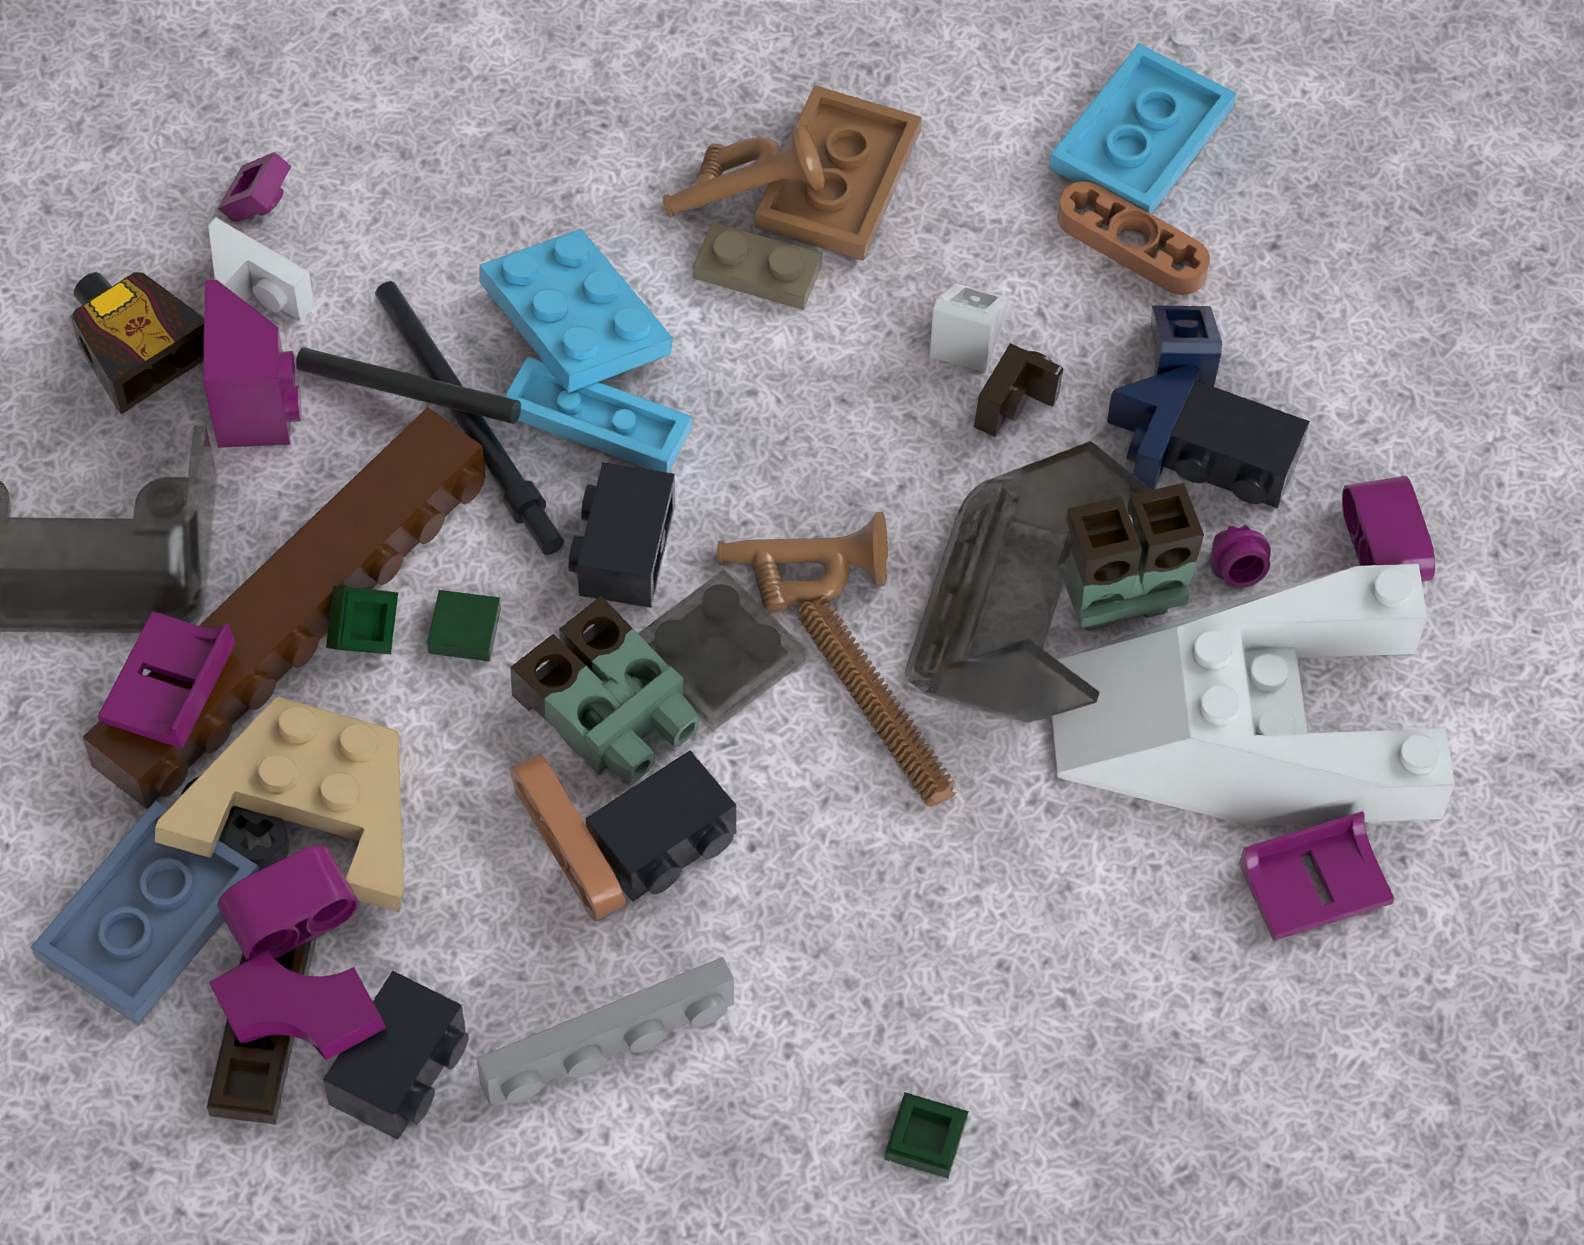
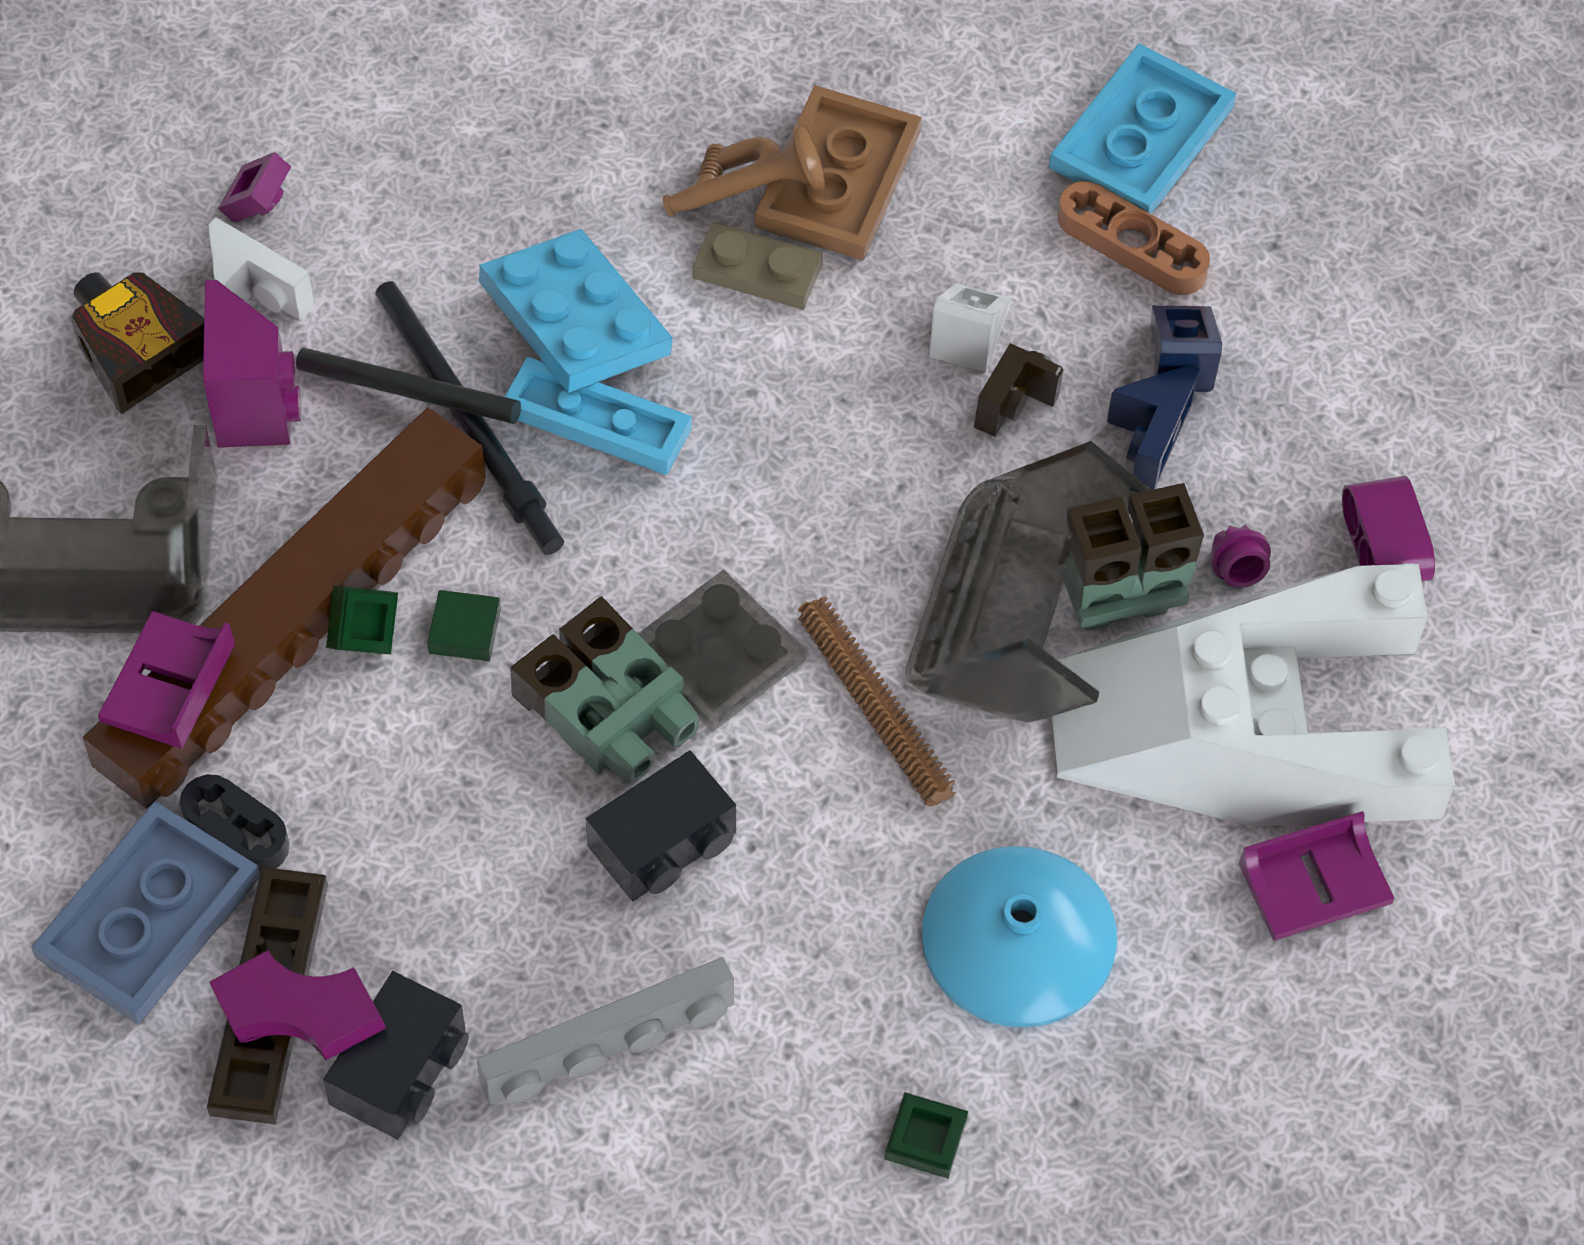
(288, 903): magenta beam -> none
(310, 772): tan wing -> none
(567, 837): nougat beam -> none
(624, 534): black brick -> none
(862, 549): medium nougat piece -> none
(1013, 968): none -> medium azure dish
(1236, 444): black brick -> none

